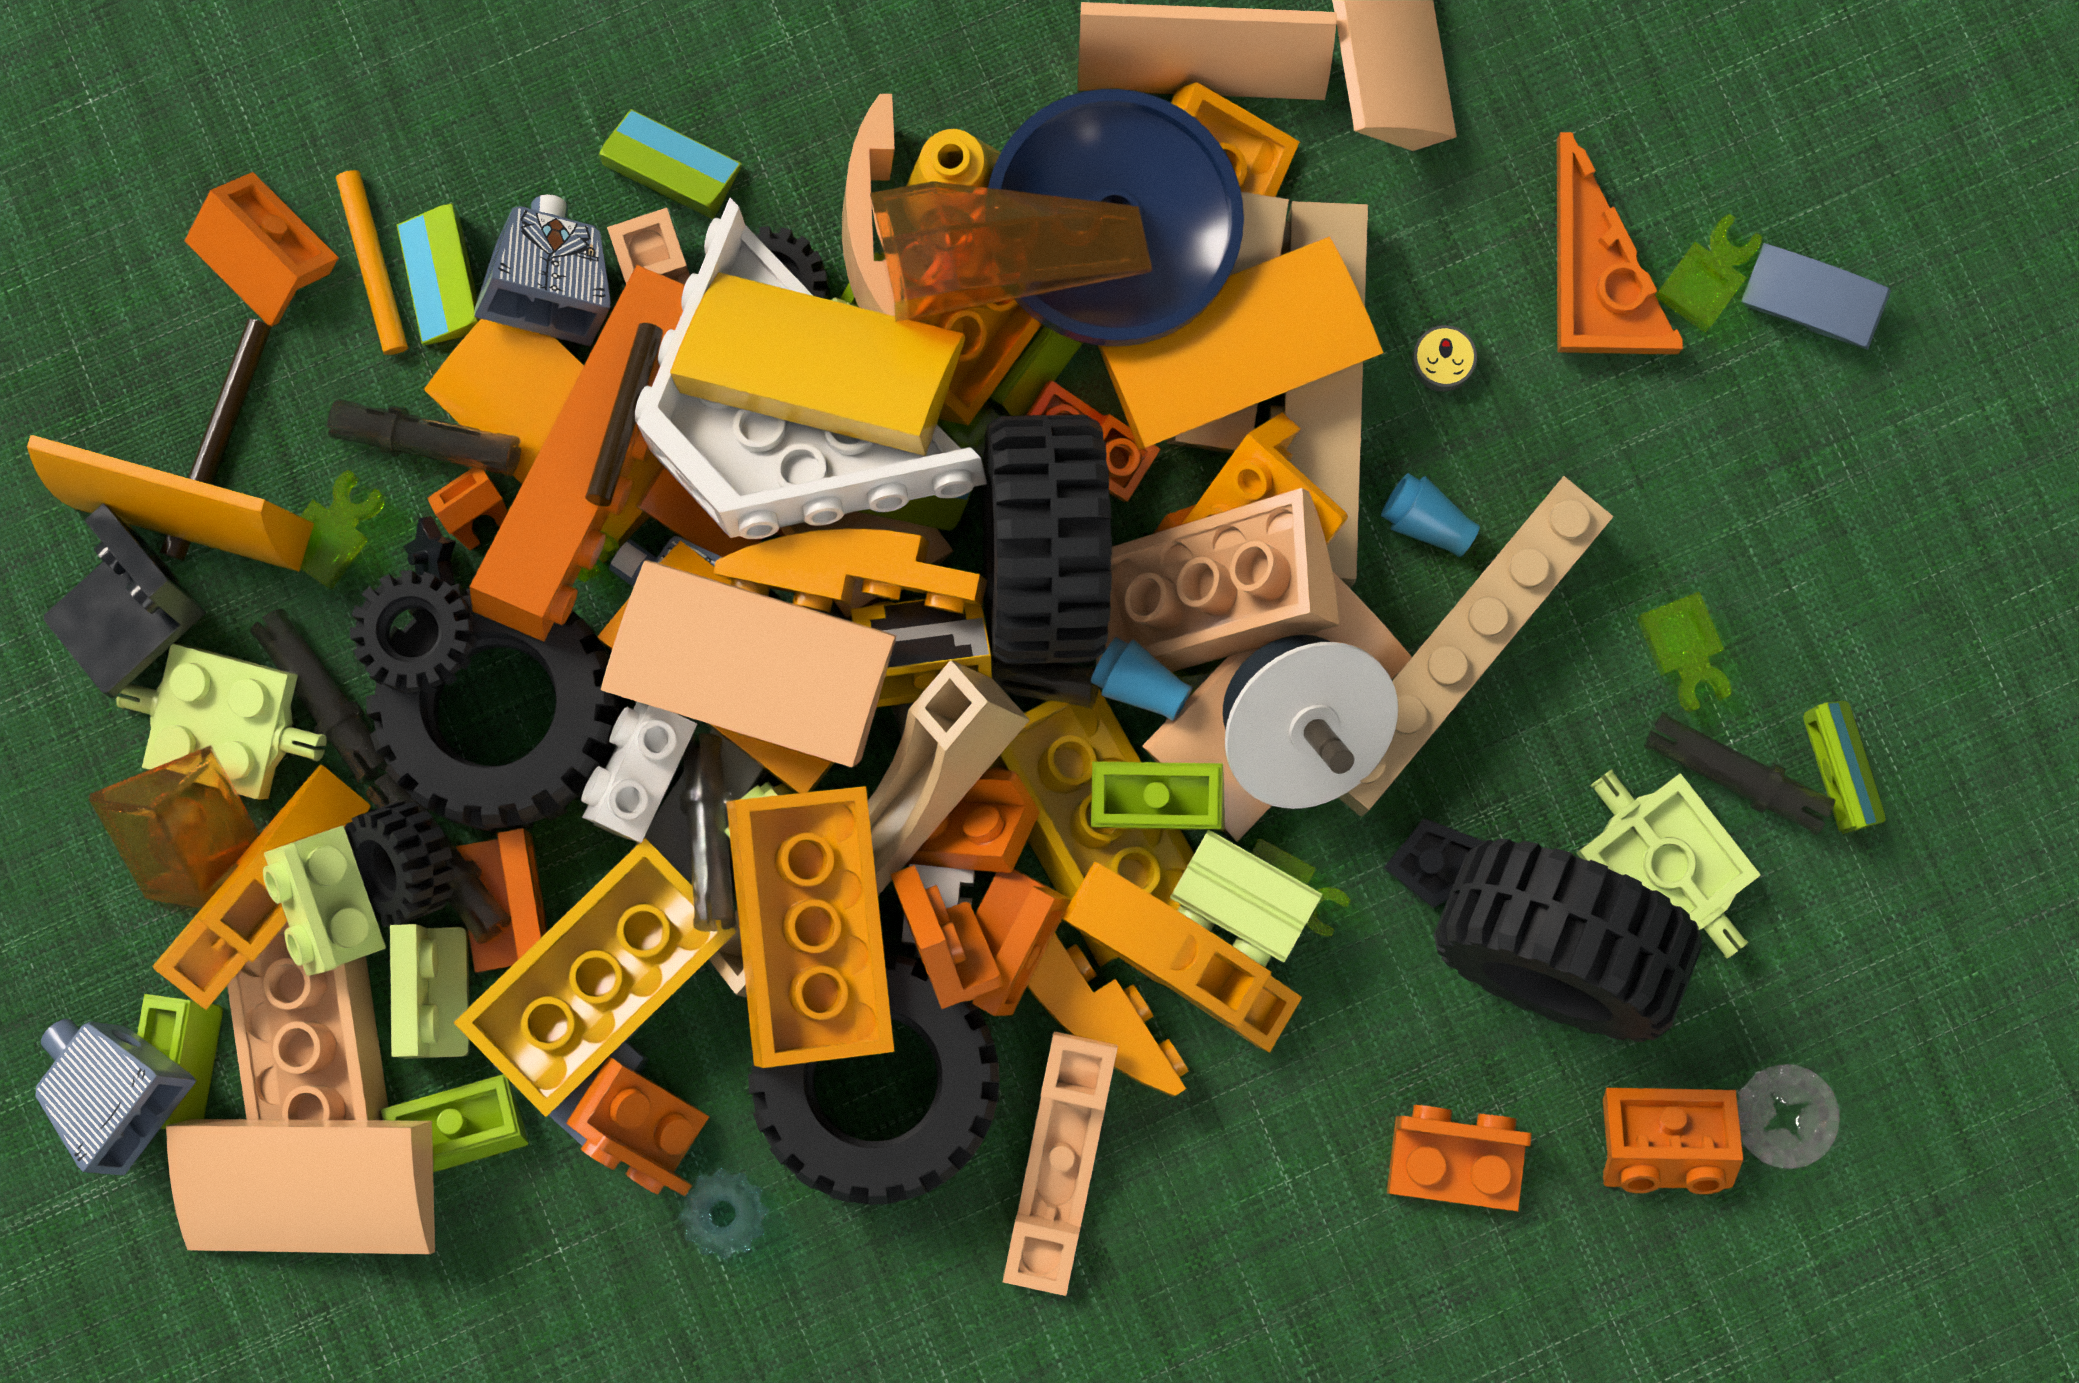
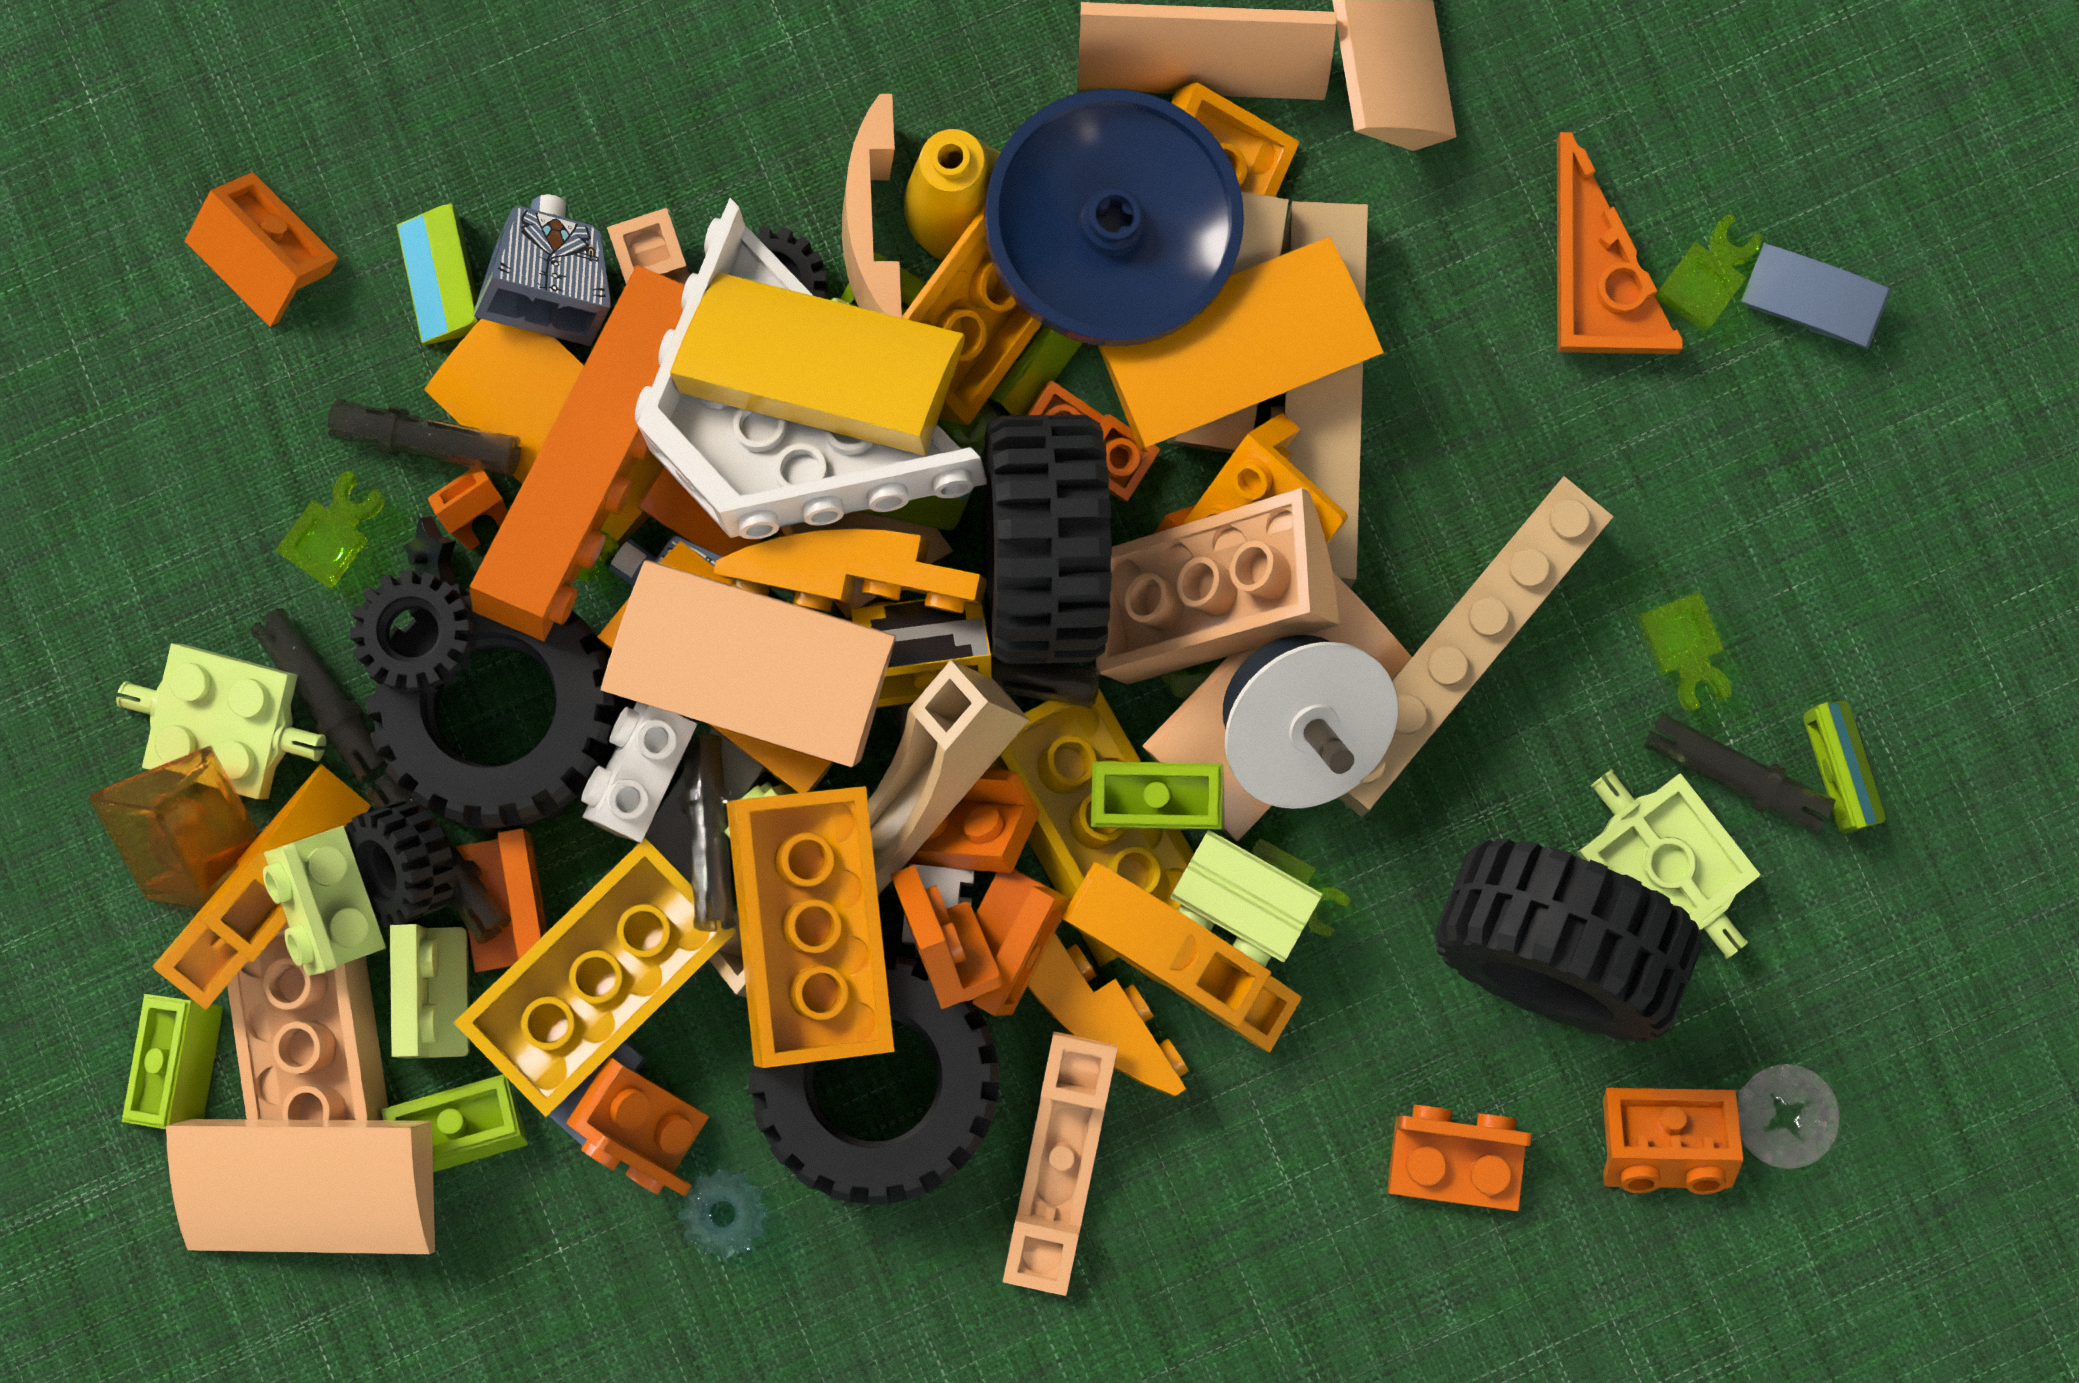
(107, 1092): sand blue torso -> none
(123, 609): black bracket -> none
(172, 504): light orange slope -> none
(224, 417): dark brown bar -> none
(371, 262): light orange bar -> none
(622, 417): dark brown bar -> none
(670, 163): lime slope -> none
(985, 245): clear orange wedge -> none
(1139, 679): dark azure cone -> none
(1429, 516): dark azure cone -> none
(1430, 861): black piece -> none
(1444, 358): light yellow tile -> none

